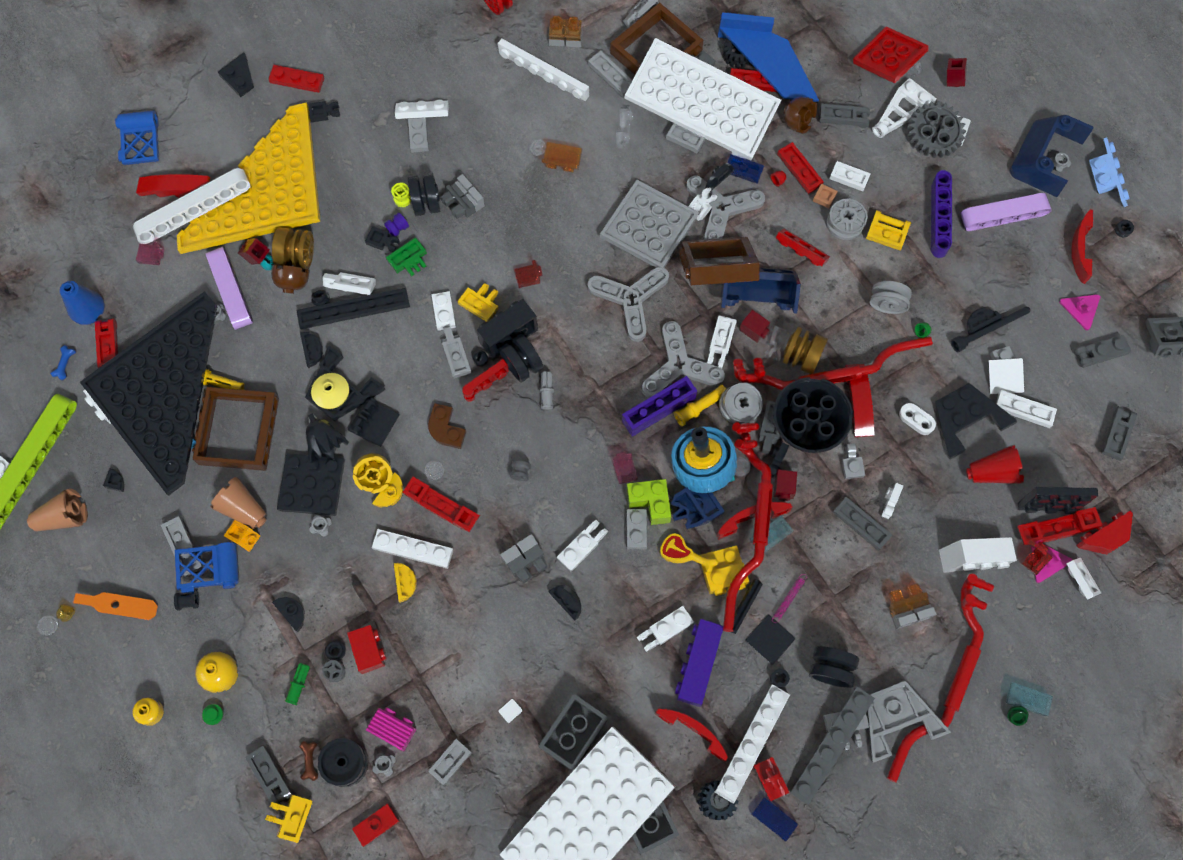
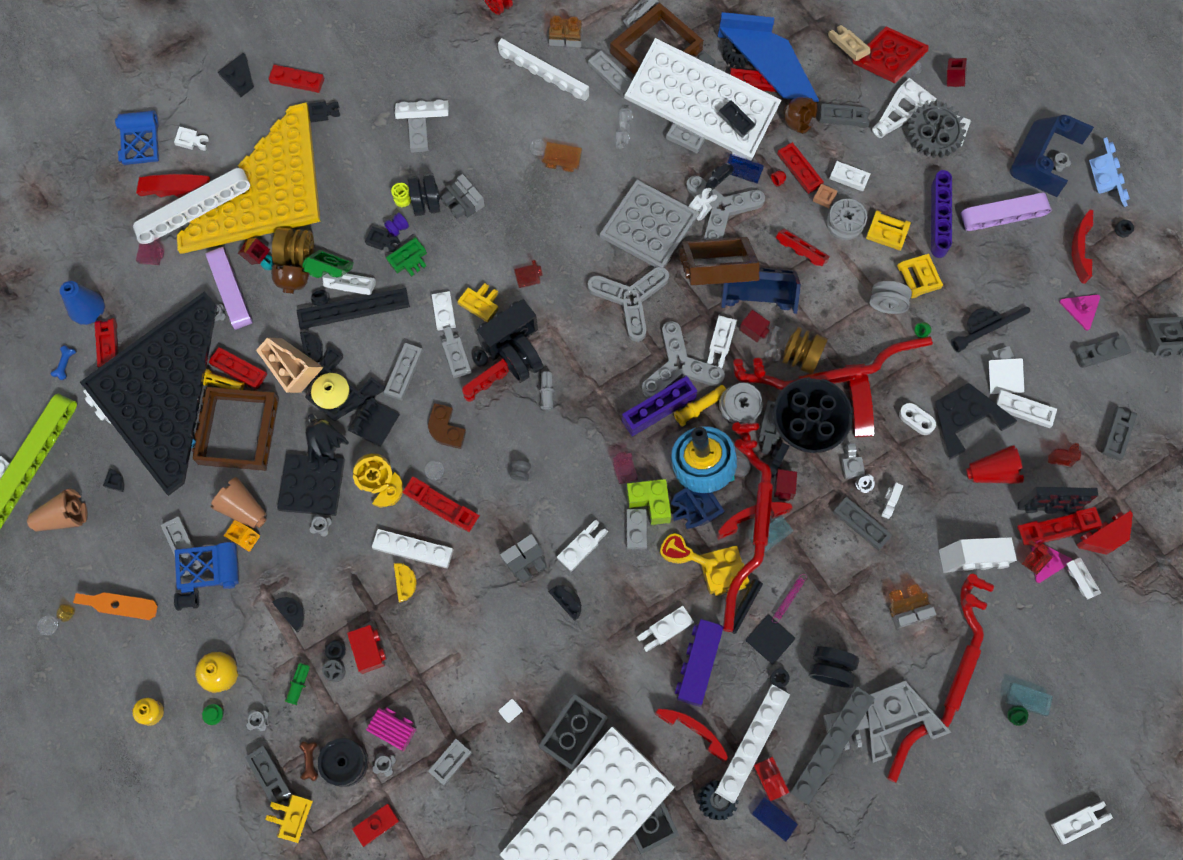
(188, 138): none -> white plate
(237, 368): none -> red plate
(252, 716): none -> light grey plate
(288, 364): none -> light nougat wedge
(323, 262): none -> green plate
(403, 371): none -> light grey plate
(736, 119): none -> black plate
(849, 43): none -> tan hinge
(865, 488): none -> plate
(925, 272): none -> yellow plate
(1065, 458): none -> clear red bracket
(1079, 823): none -> white hinge

